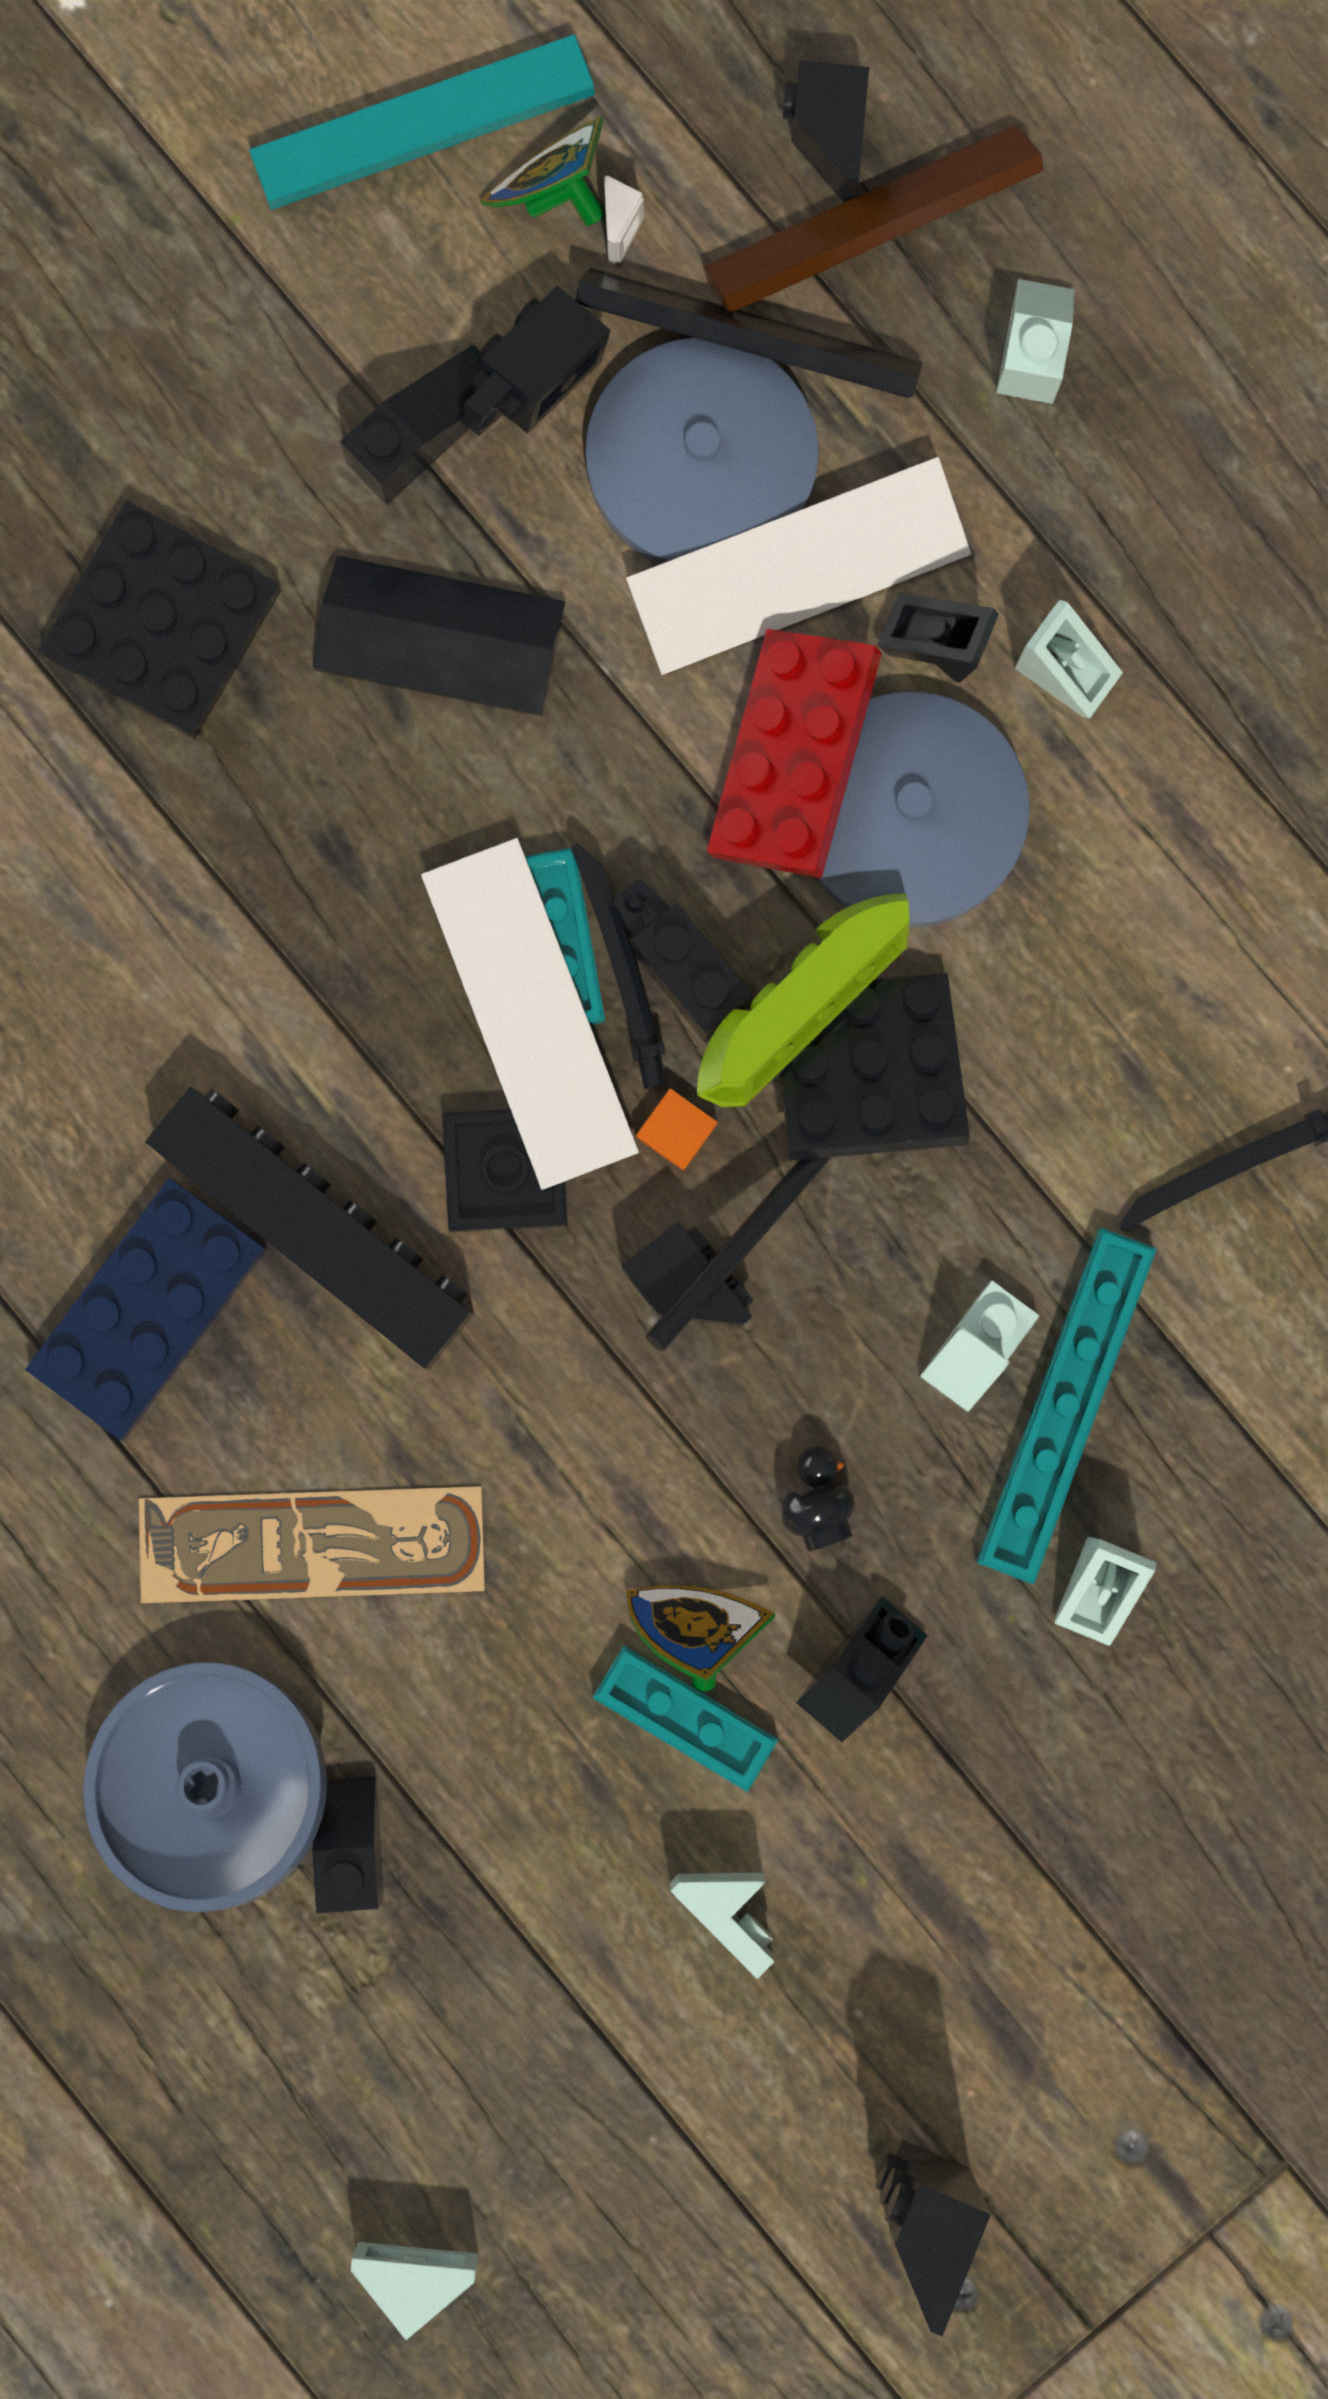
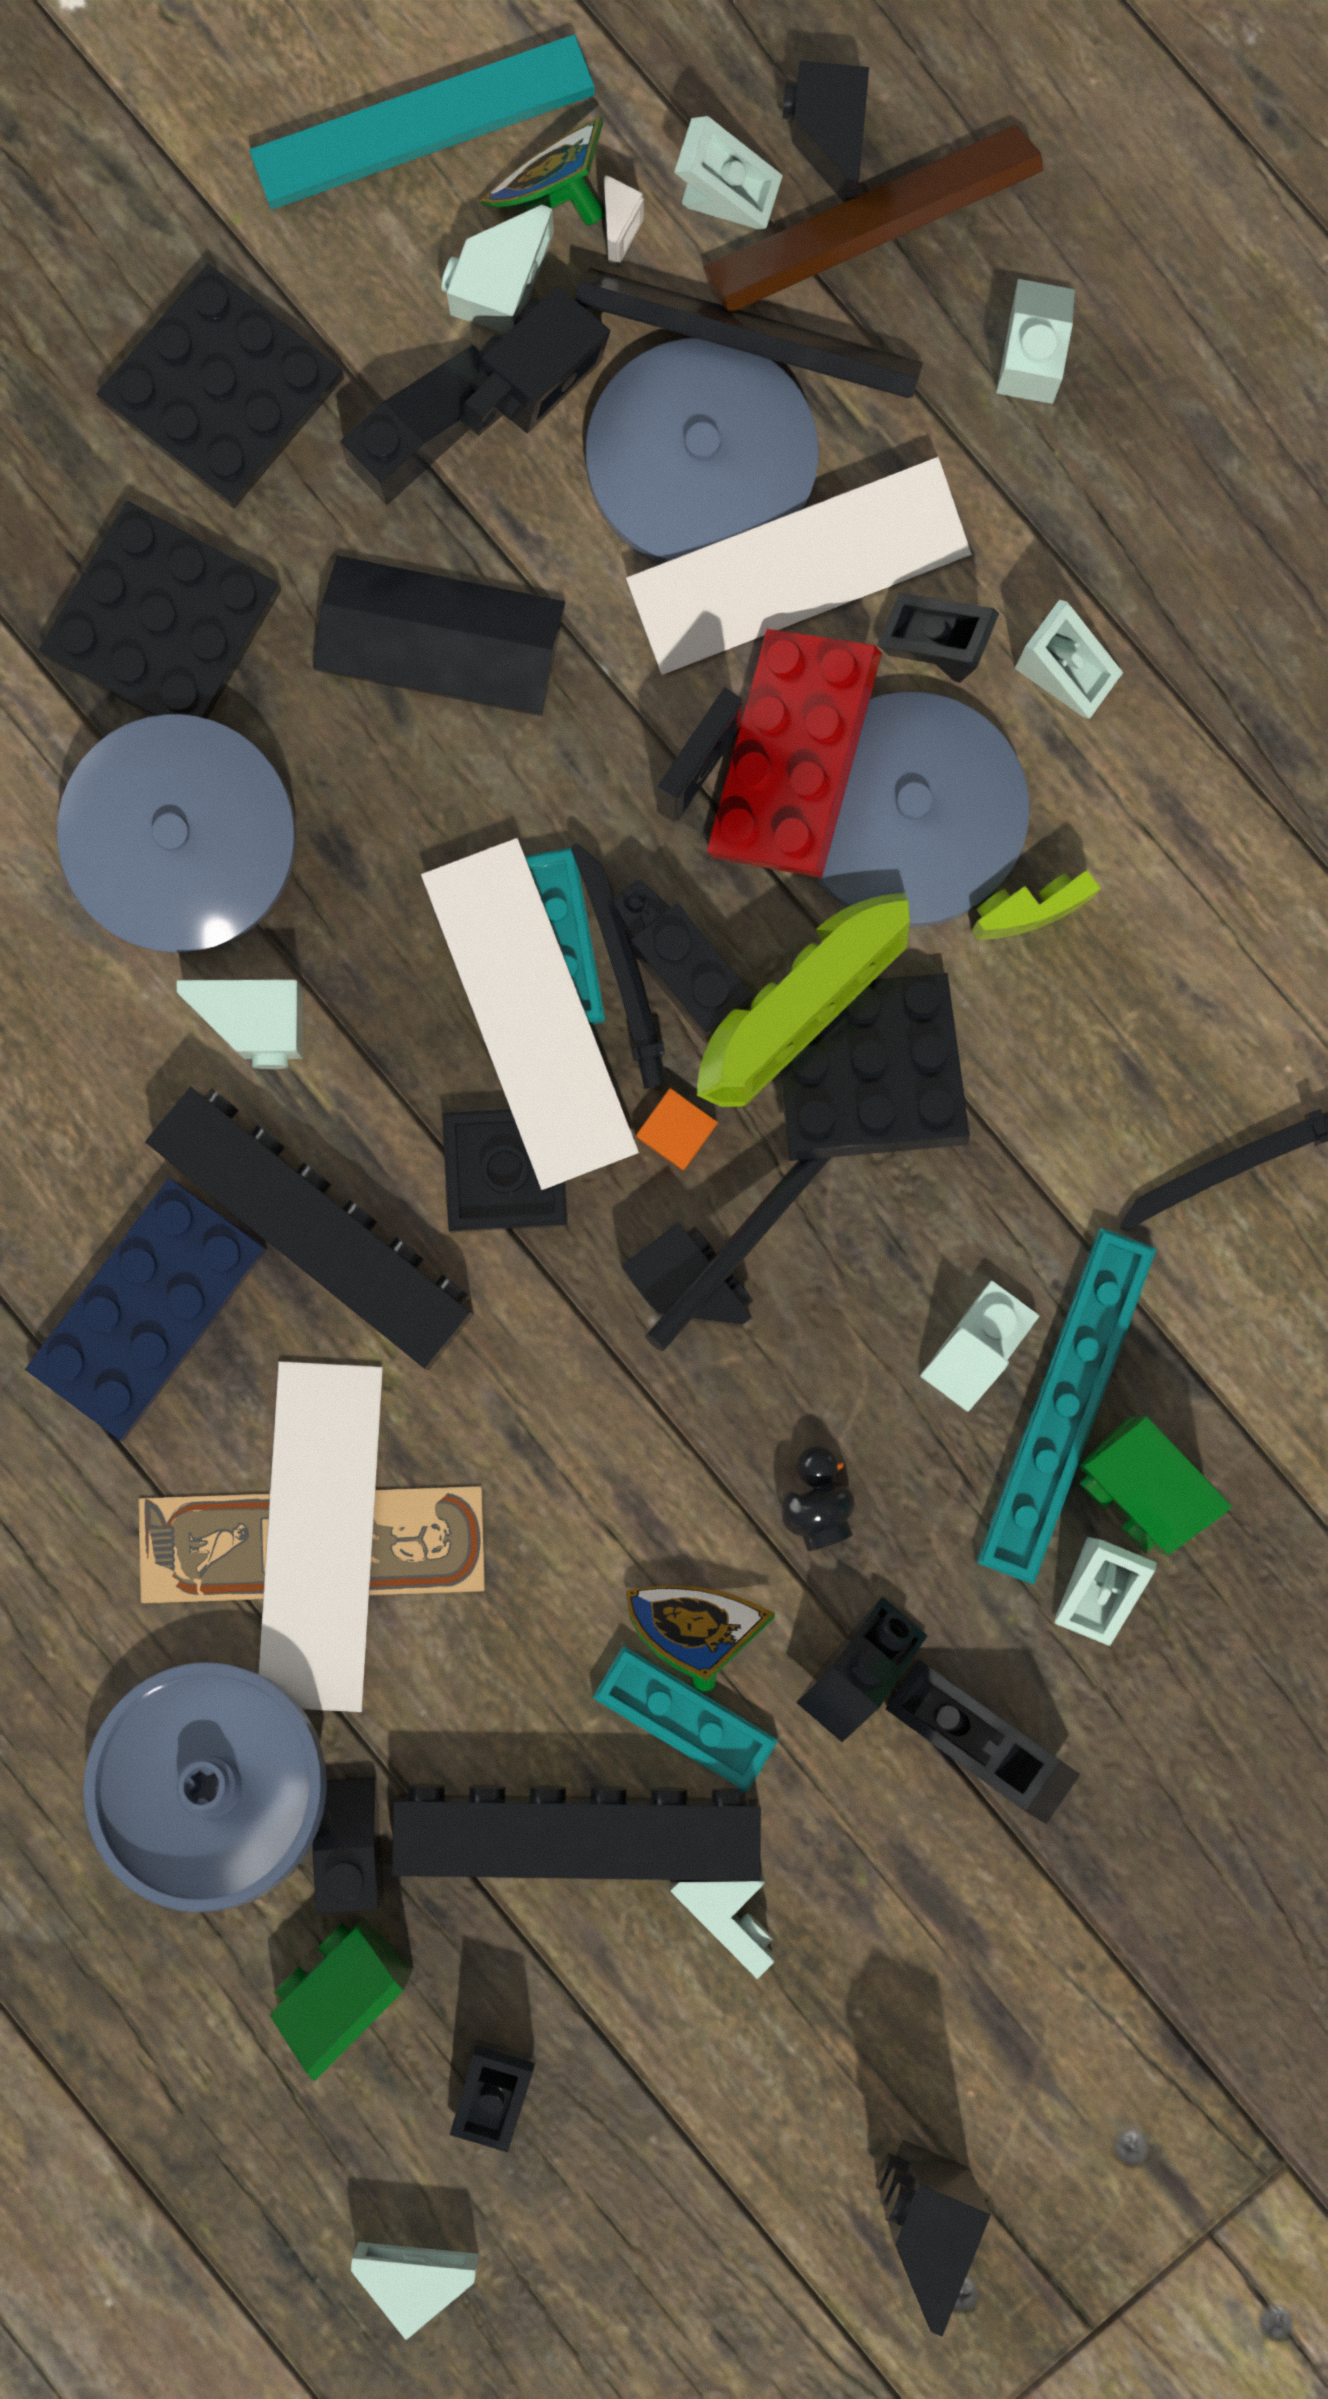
(176, 833): none -> sand blue dish
(220, 385): none -> black plate
(253, 1016): none -> light aqua slope
(321, 1533): none -> white sticker
(339, 1996): none -> green slope
(493, 2095): none -> black slope
(499, 270): none -> light aqua slope
(577, 1835): none -> black brick
(699, 756): none -> black tile
(725, 176): none -> light aqua slope
(982, 1742): none -> black slope
(1021, 913): none -> lime slope
(1150, 1486): none -> green slope

